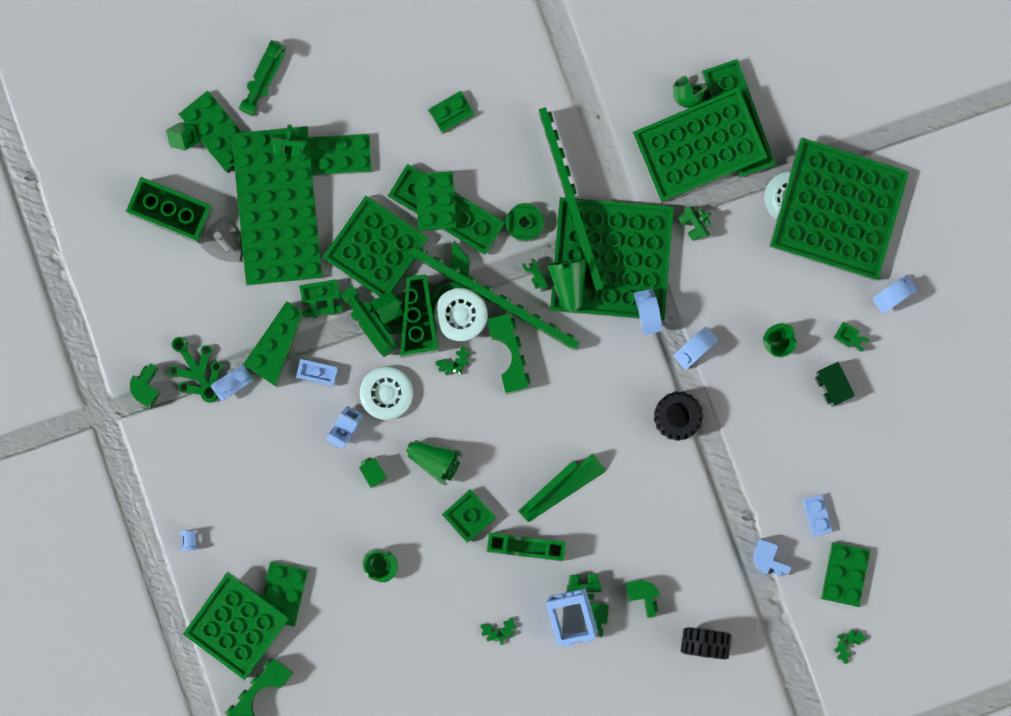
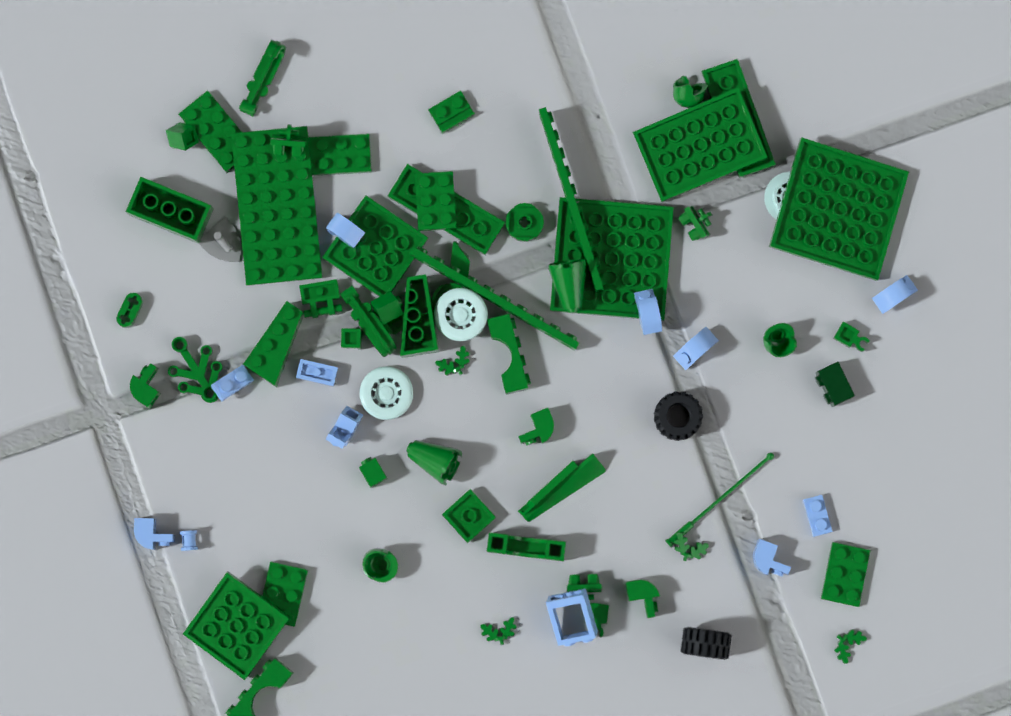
(133, 312): none -> green beam
(146, 534): none -> light blue brick
(345, 230): none -> light blue brick
(351, 338): none -> green panel
(537, 280): green plate -> none
(543, 426): none -> green brick
(690, 524): none -> green piece
(701, 548): none -> green animal

